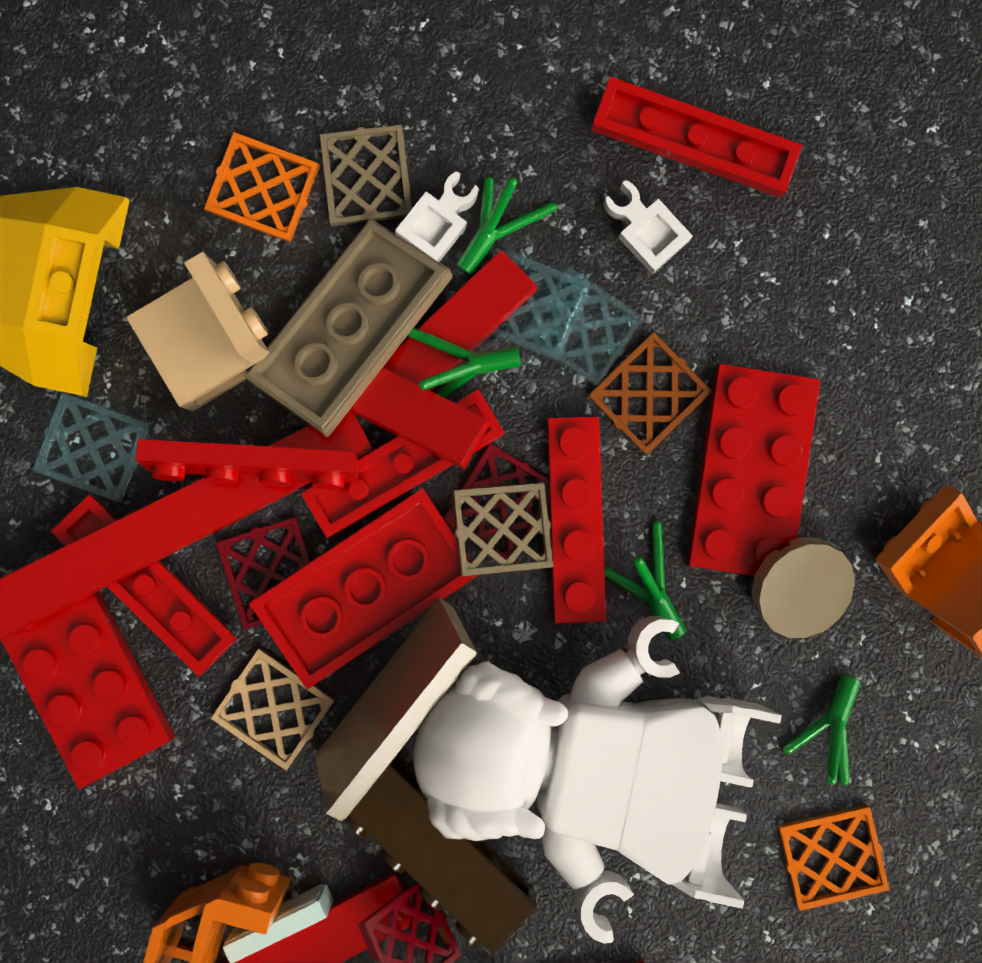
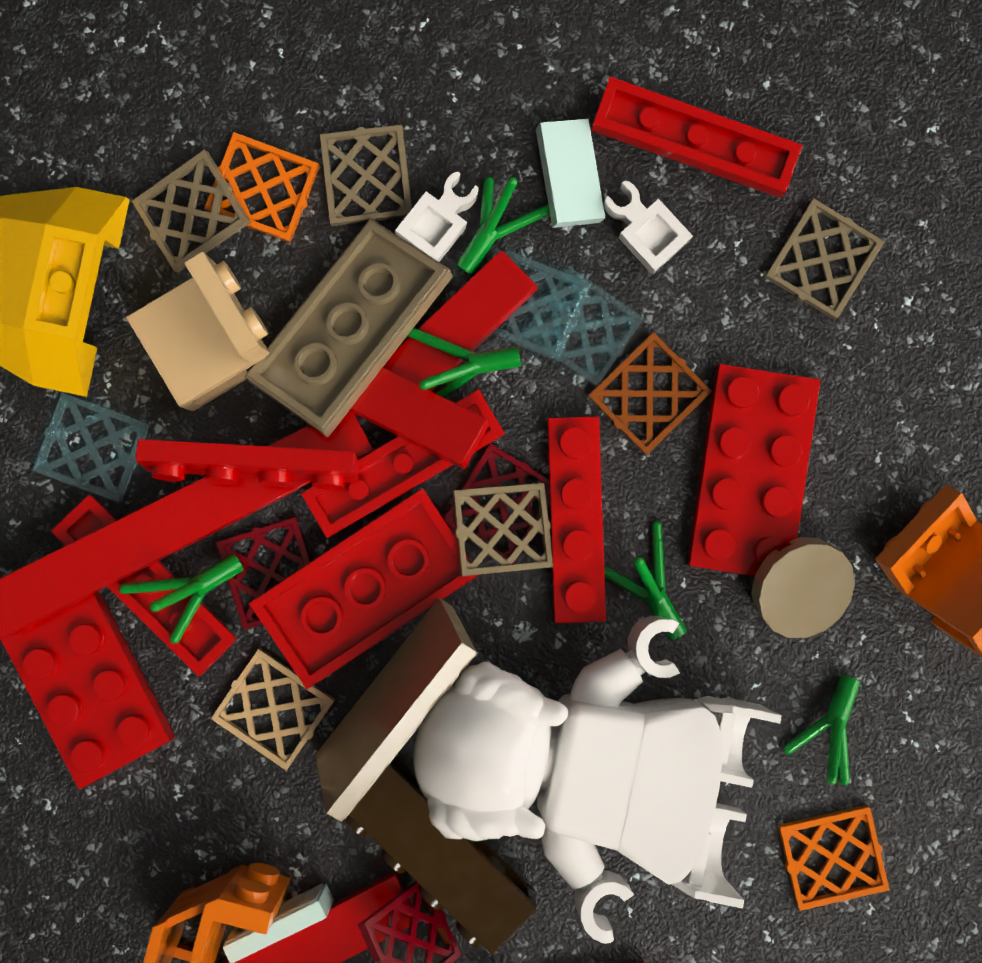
(184, 587): none -> green plant
(211, 240): none -> dark tan window
(570, 173): none -> light aqua tile
(845, 225): none -> dark tan window

